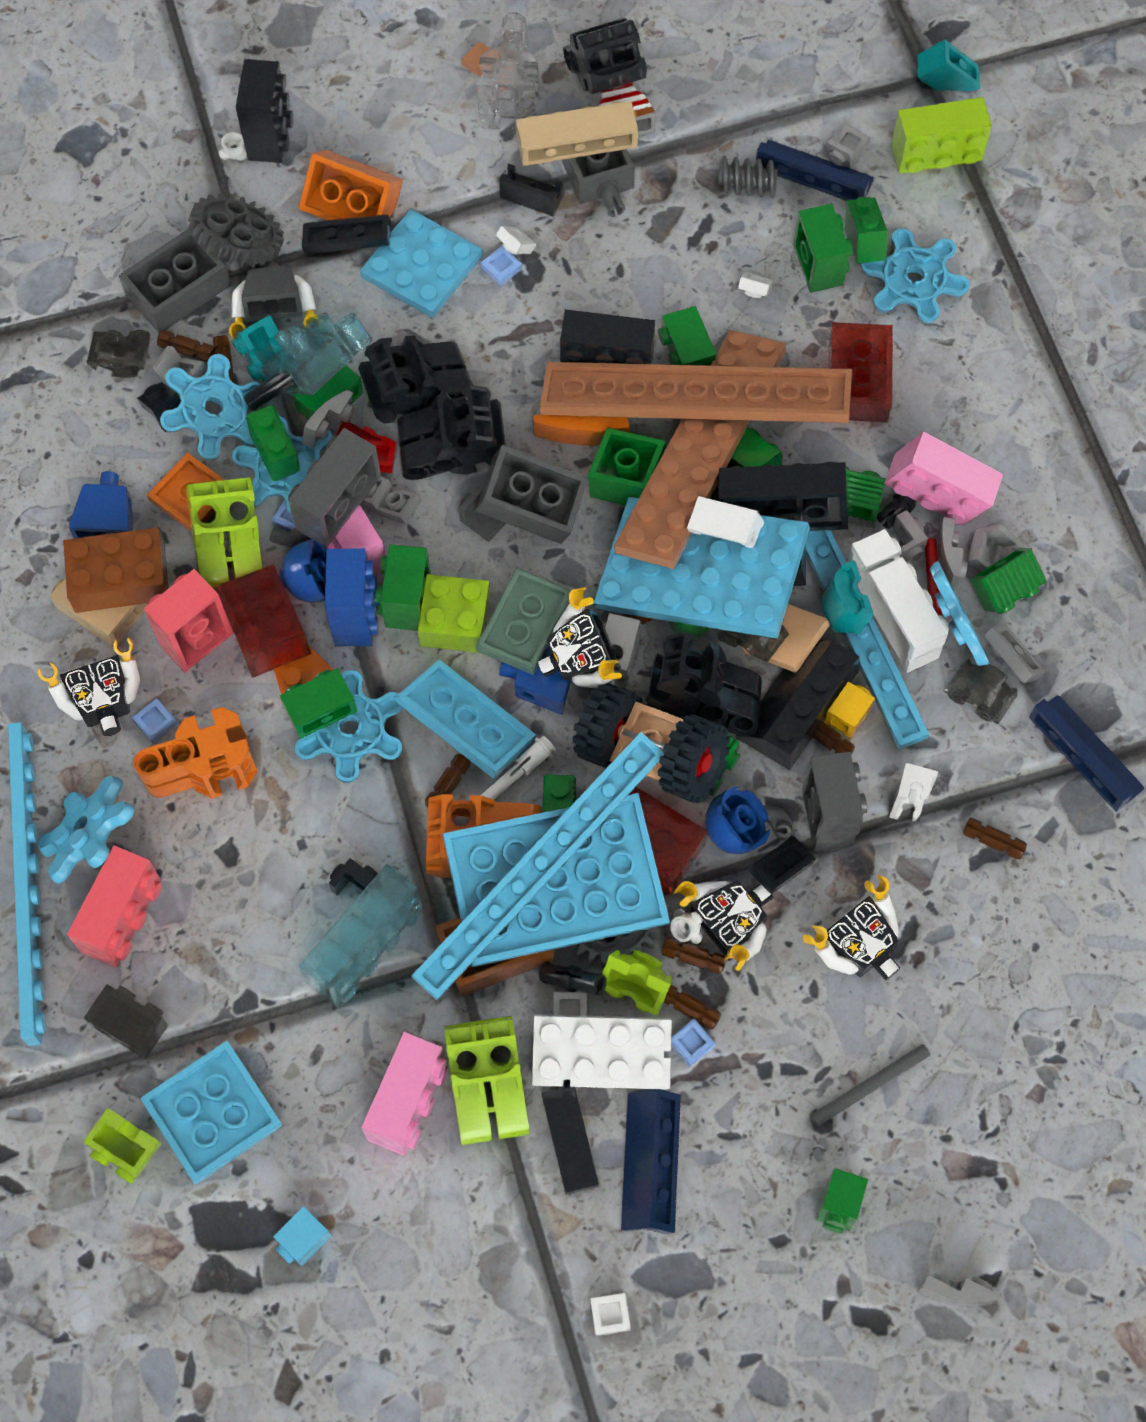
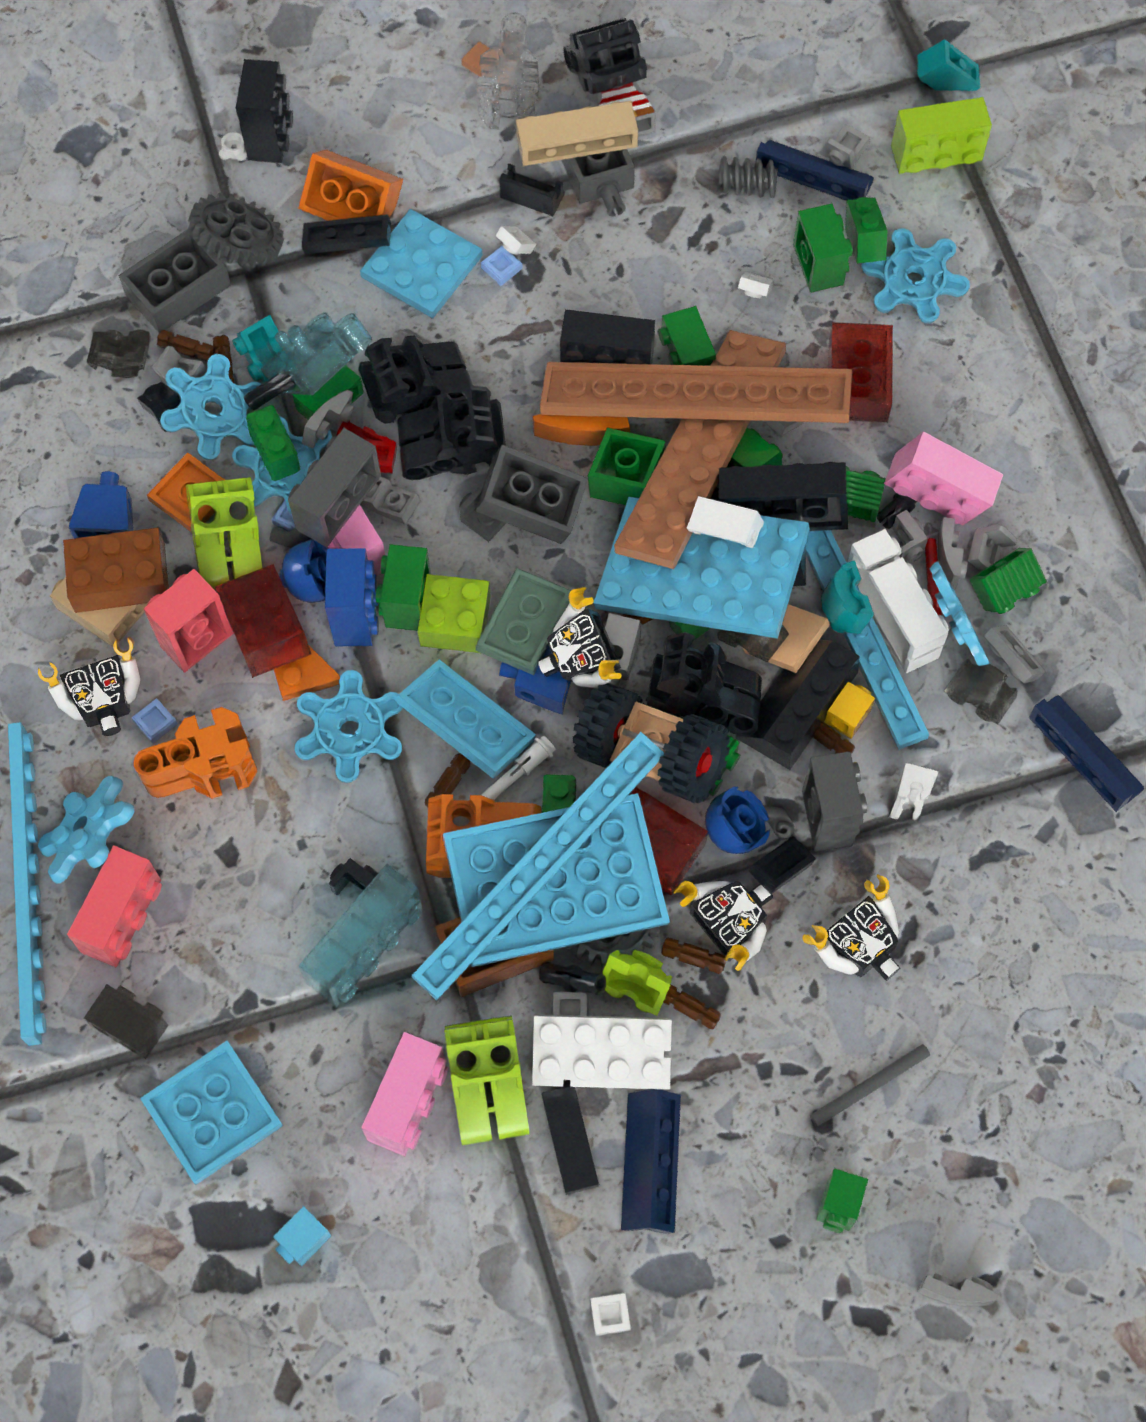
(122, 1144): lime cylinder -> none
(273, 293): dark grey torso -> none
(318, 702): green brick -> none
(680, 928): white plate -> none
(692, 1042): light blue tile -> none
(995, 838): reddish brown axle -> none

